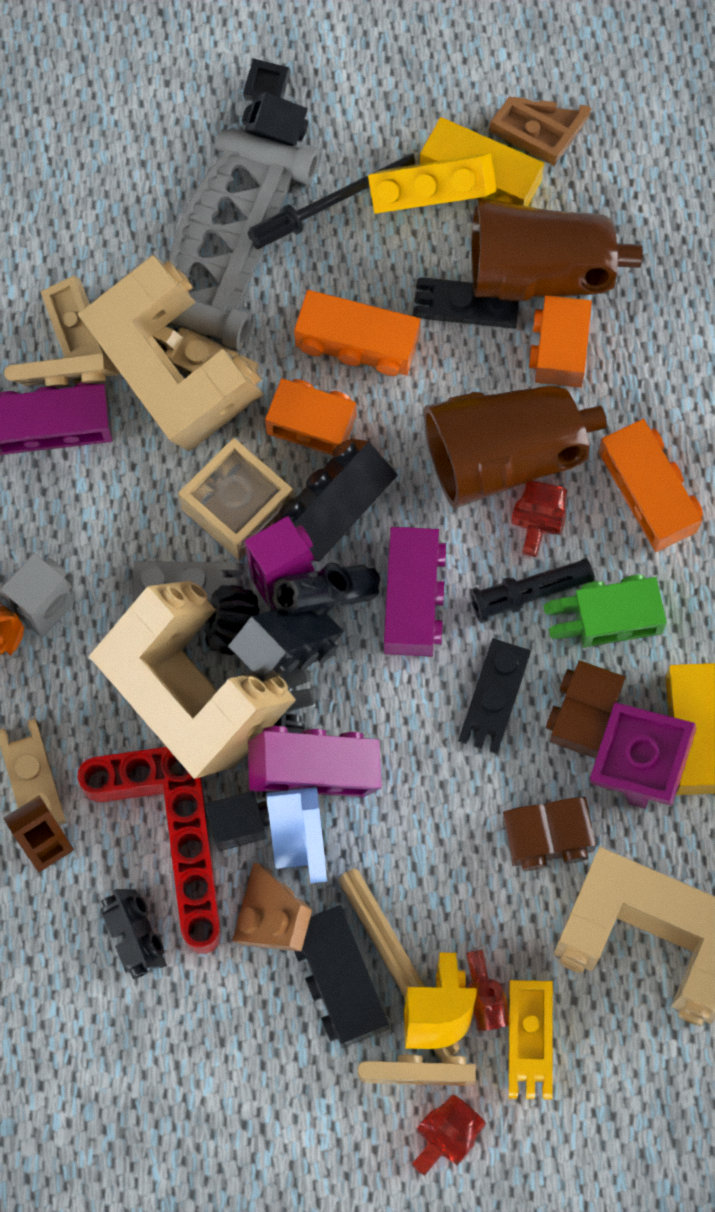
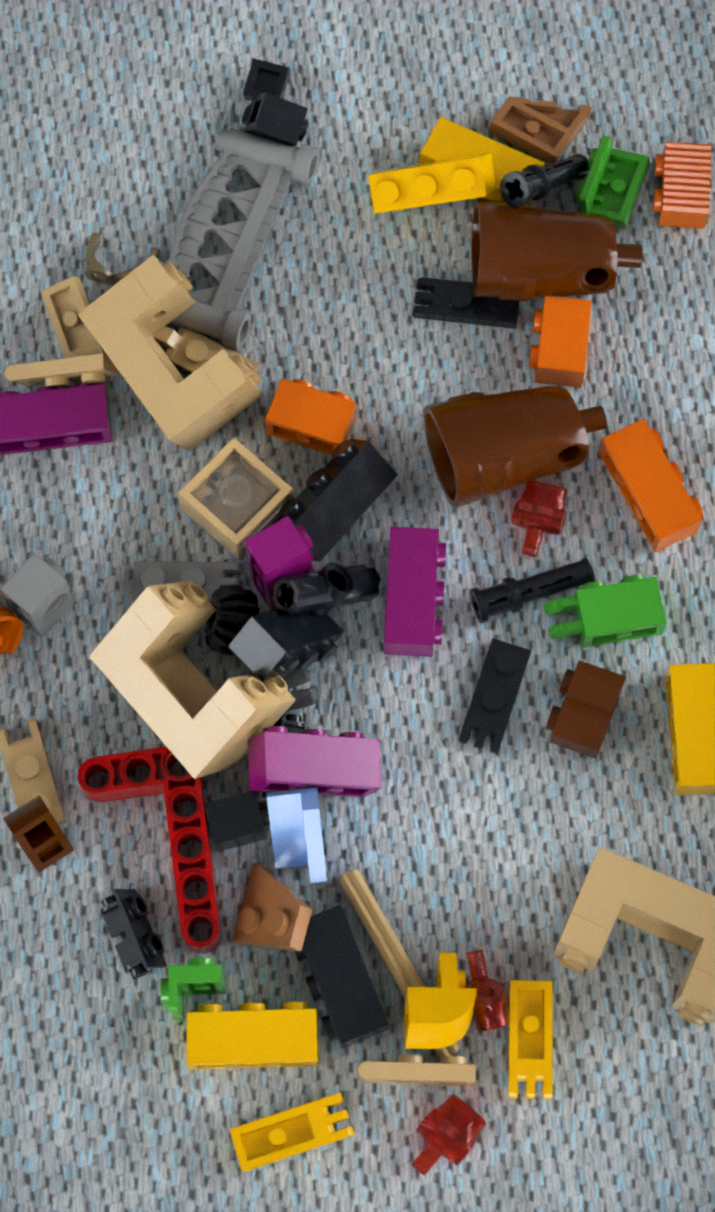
(99, 273): none -> dark tan cap
(195, 978): none -> bright green bracket
(252, 1036): none -> yellow brick
(289, 1133): none -> yellow hinge
(290, 220): black piece -> none
(357, 333): orange brick -> none
(536, 181): none -> black pin
(549, 833): reddish brown brick -> none
(612, 182): none -> bright green bracket
(643, 755): magenta bracket -> none
(684, 184): none -> orange brick

